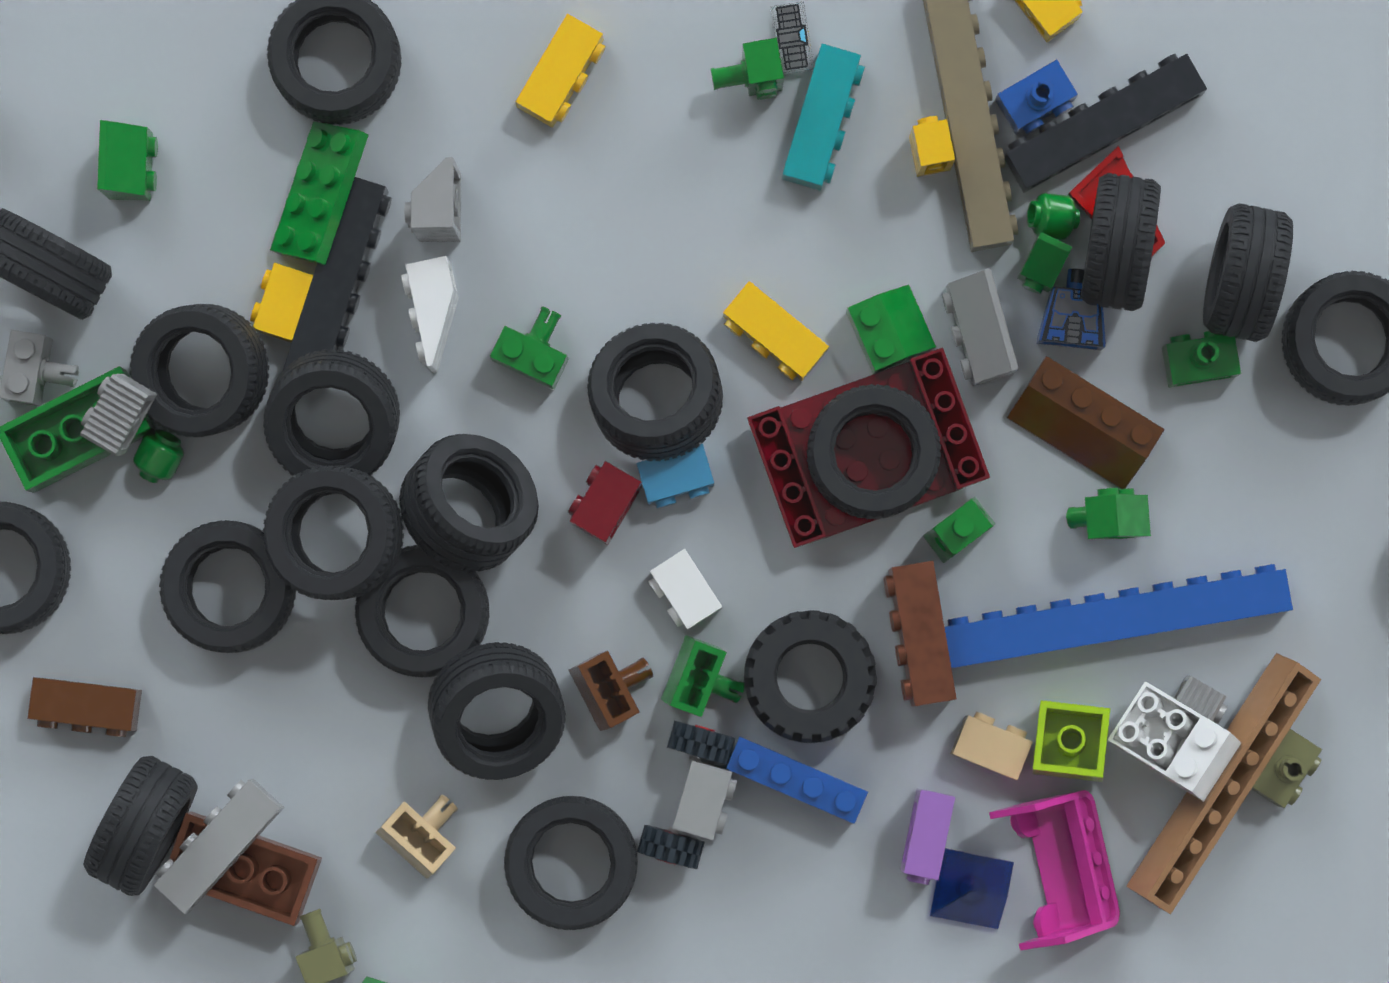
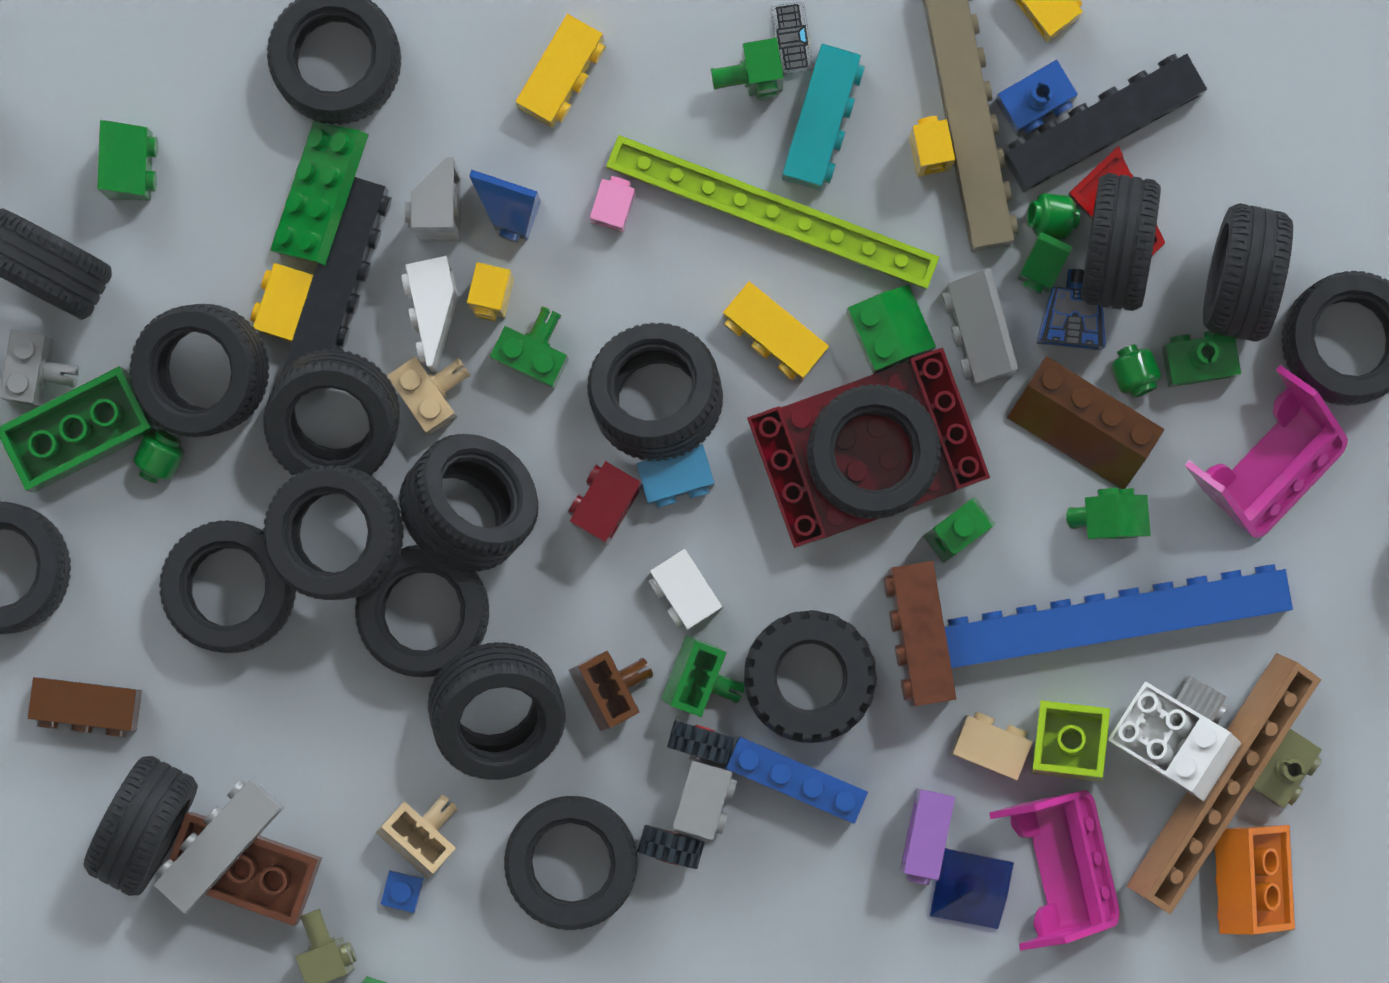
(117, 413): light grey brick -> none
(402, 891): none -> blue plate
(426, 393): none -> tan brick
(490, 291): none -> yellow brick
(507, 205): none -> blue slope
(613, 204): none -> bright pink brick
(772, 212): none -> lime plate
(1135, 371): none -> green head
(1254, 880): none -> orange slope
(1281, 463): none -> dark pink windscreen

